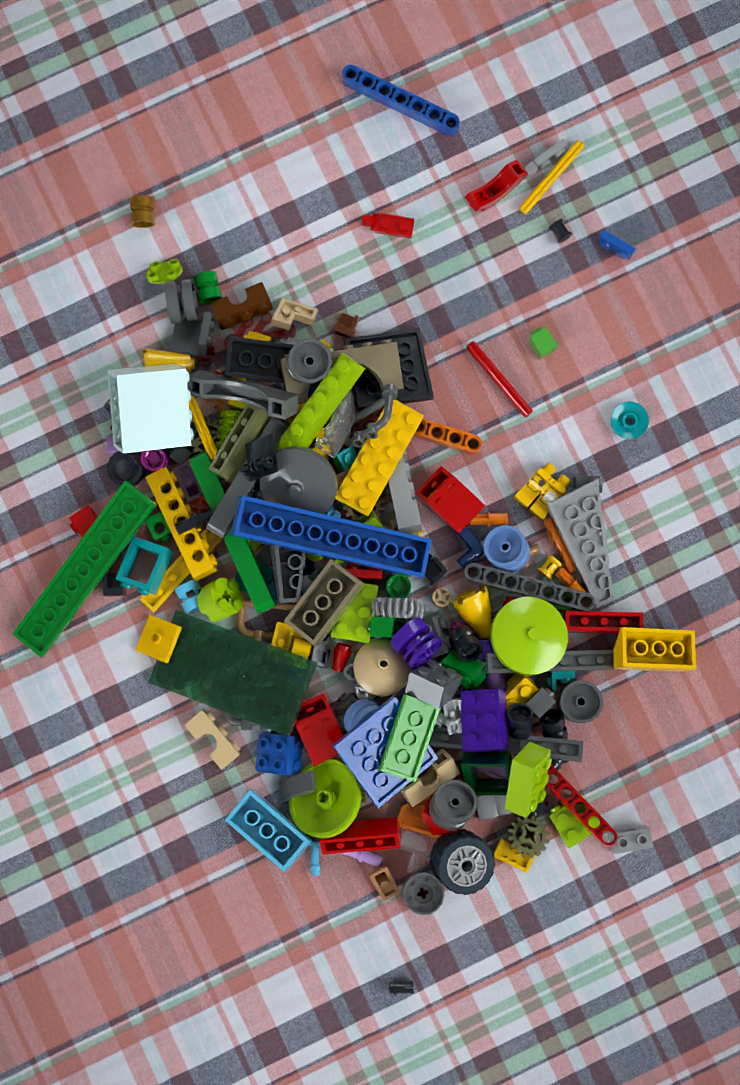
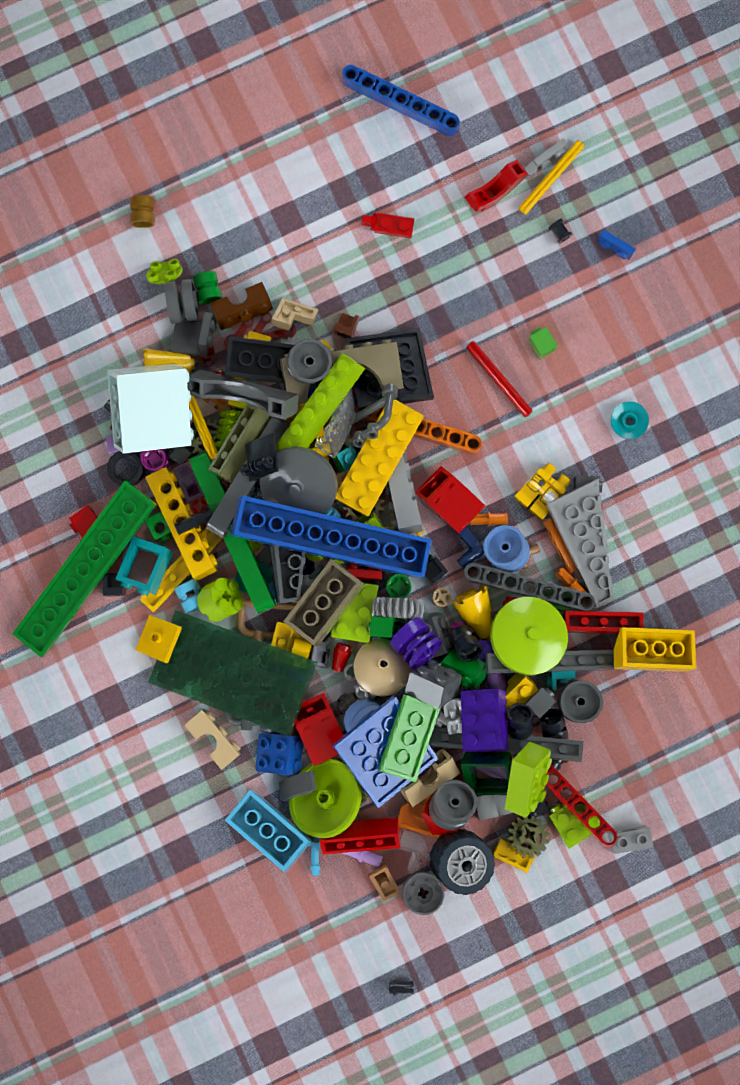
(549, 566): yellow bush -> none

